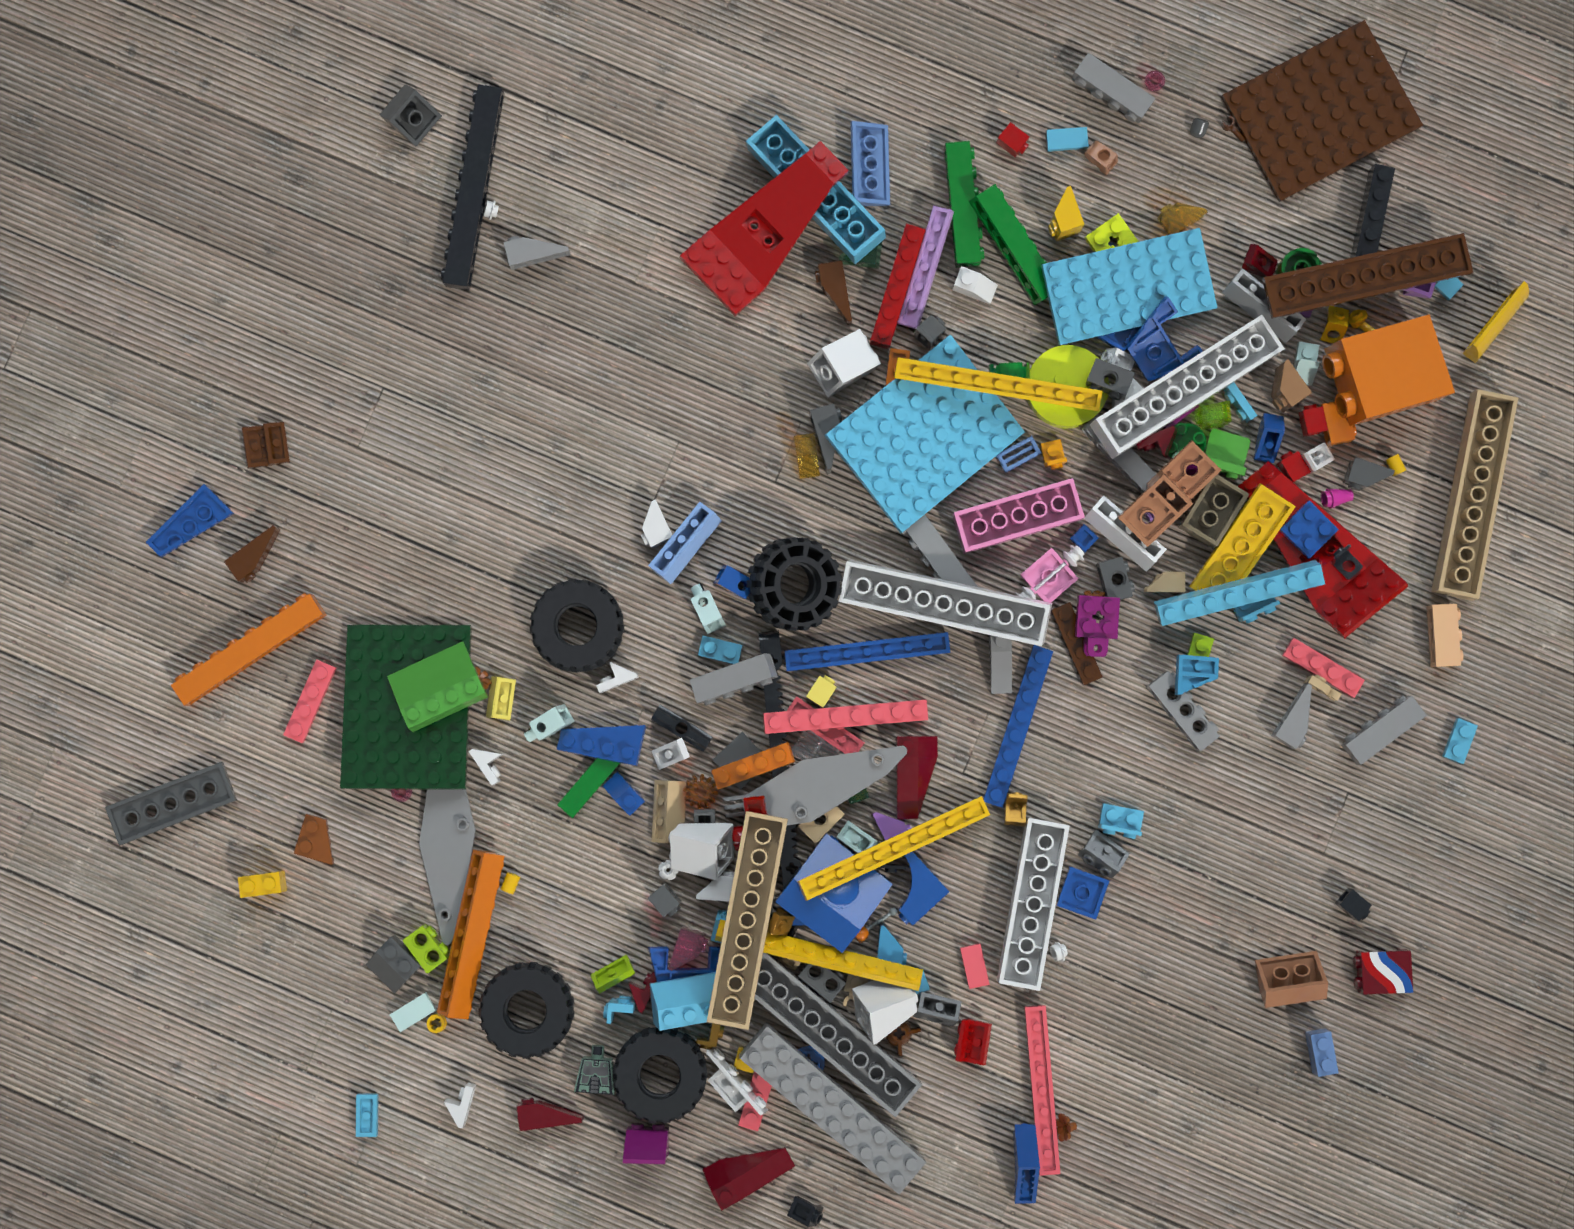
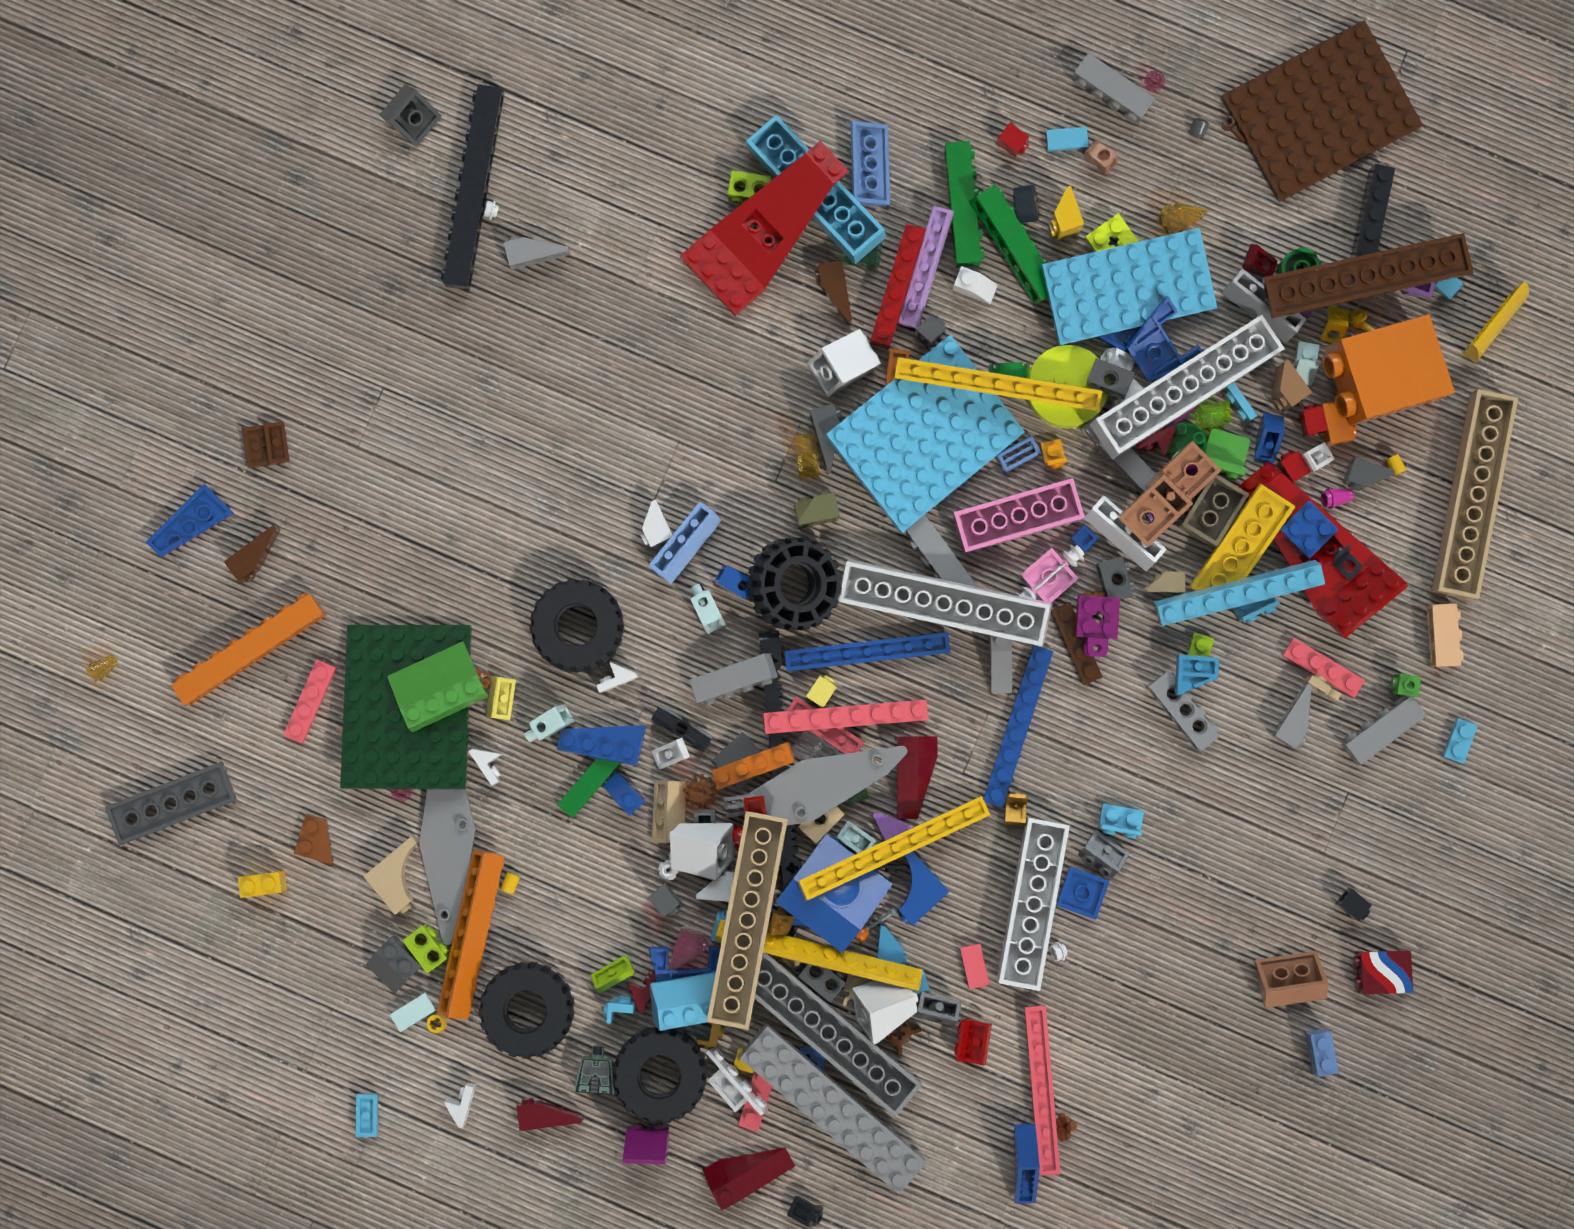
(101, 667): none -> clear yellow cone
(389, 878): none -> tan arch
(720, 650): medium azure plate -> none
(750, 181): none -> lime brick
(818, 510): none -> olive slope
(1026, 203): none -> black wheel
(1405, 684): none -> bright green bracket

